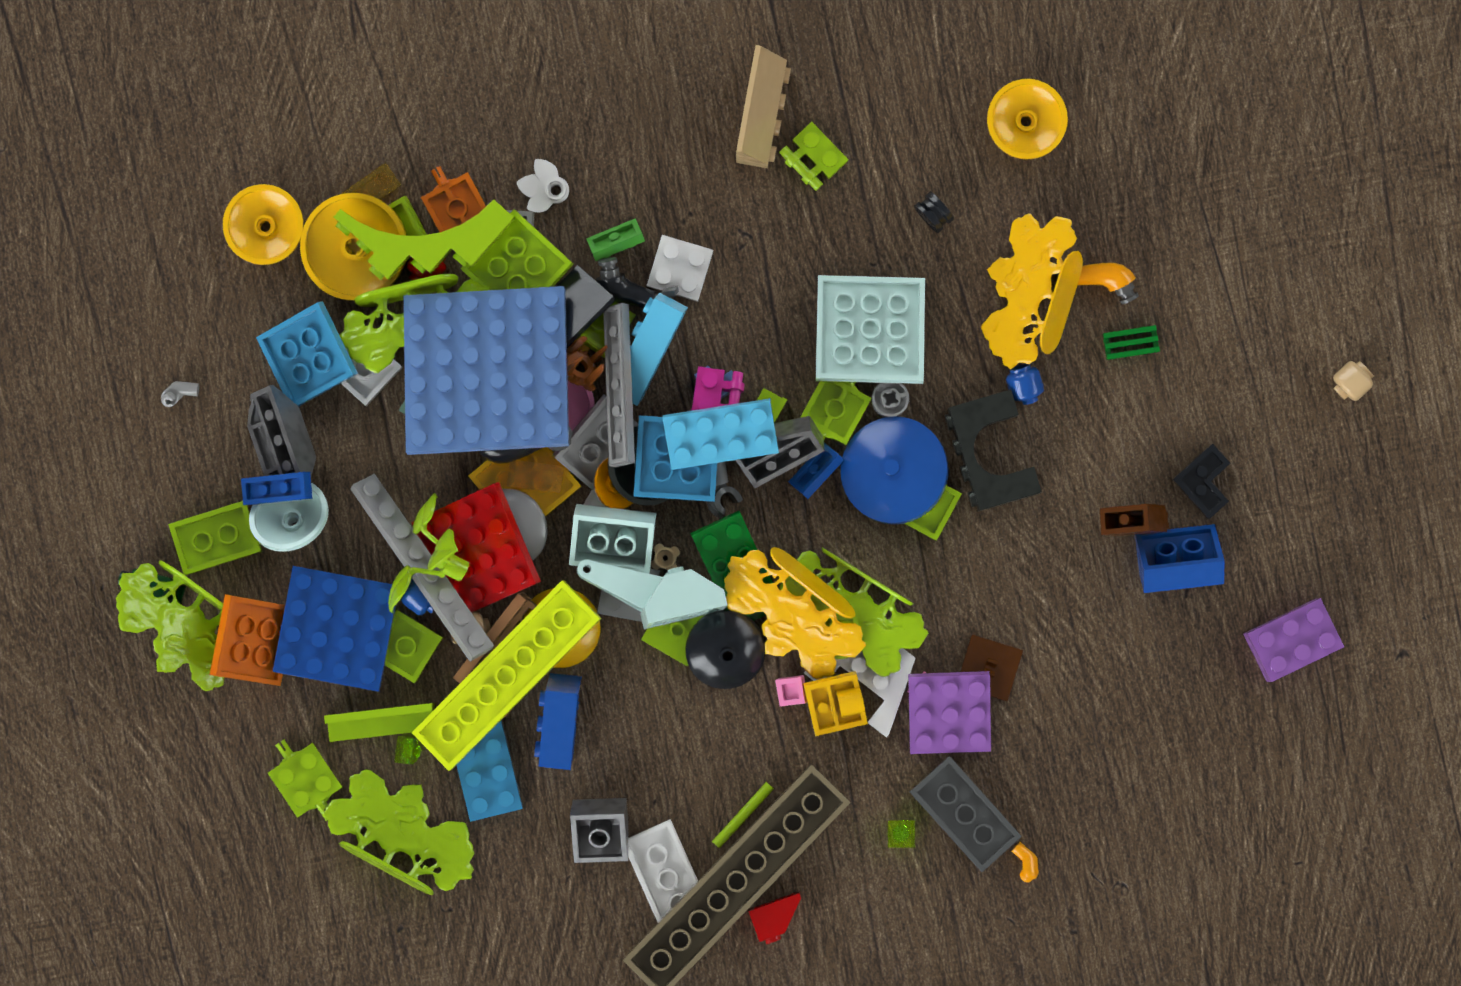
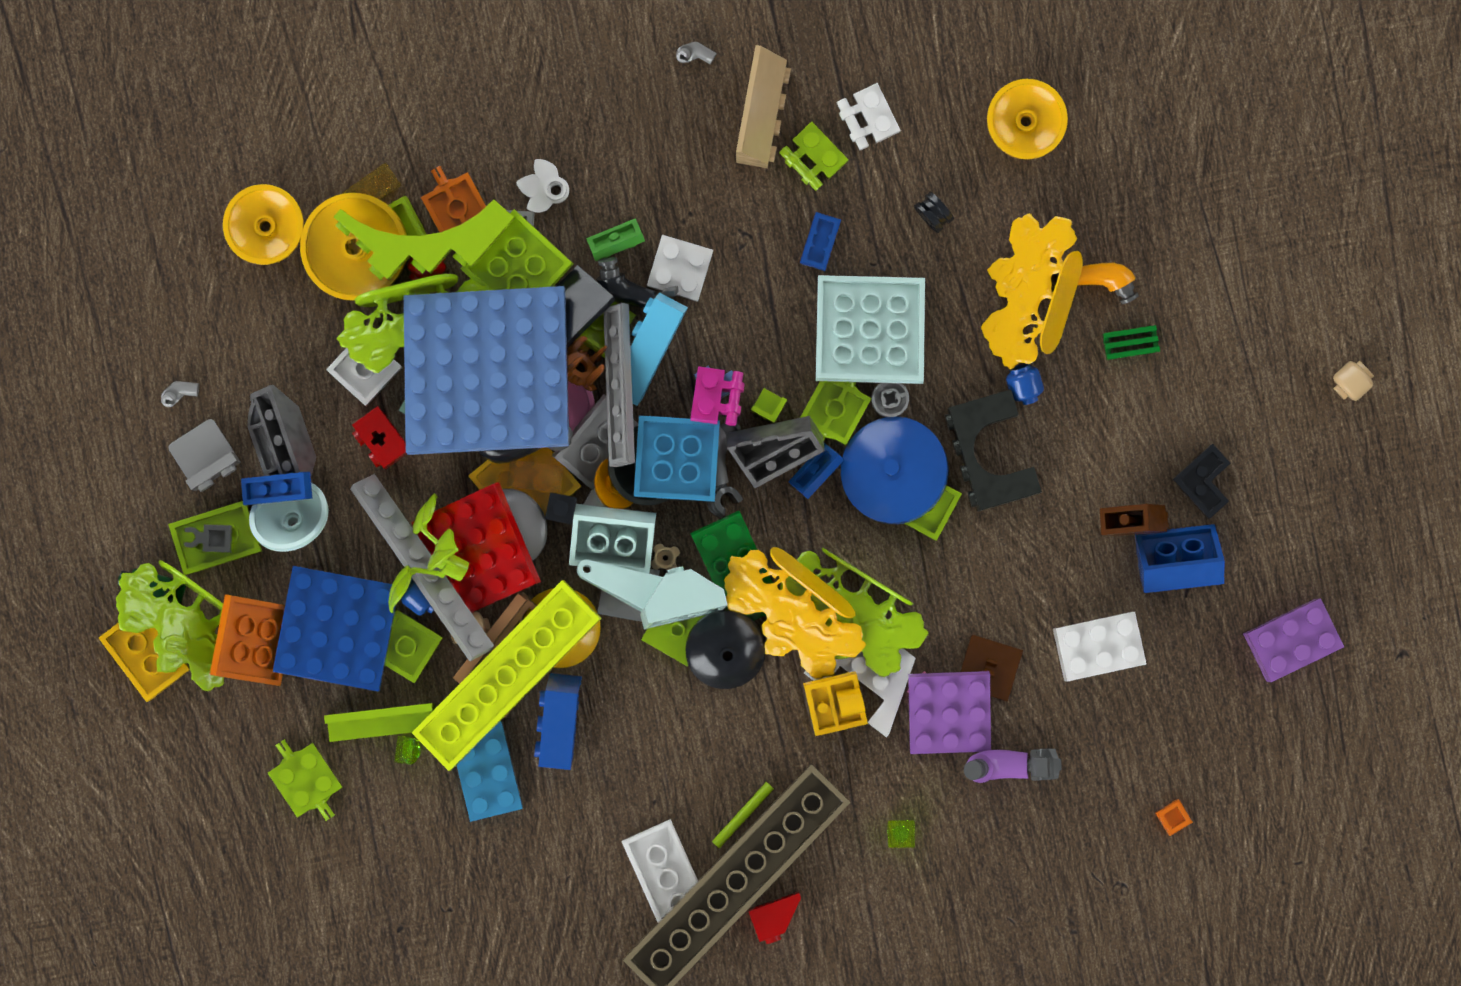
(138, 660): none -> yellow plate
(204, 455): none -> light grey bracket
(214, 538): none -> dark grey plate
(307, 354): dark azure plate -> none
(374, 423): none -> red brick
(400, 825): lime plant -> none
(561, 508): none -> black brick
(599, 830): flat silver slope -> none
(694, 51): none -> light grey arm
(720, 434): medium azure plate -> none
(791, 690): bright pink plate -> none
(820, 241): none -> blue plate
(875, 112): none -> white plate
(965, 814): dark grey plate -> none
(1013, 764): none -> piece
(1030, 862): light orange arm -> none
(1099, 646): none -> white brick
(1173, 817): none -> orange tile

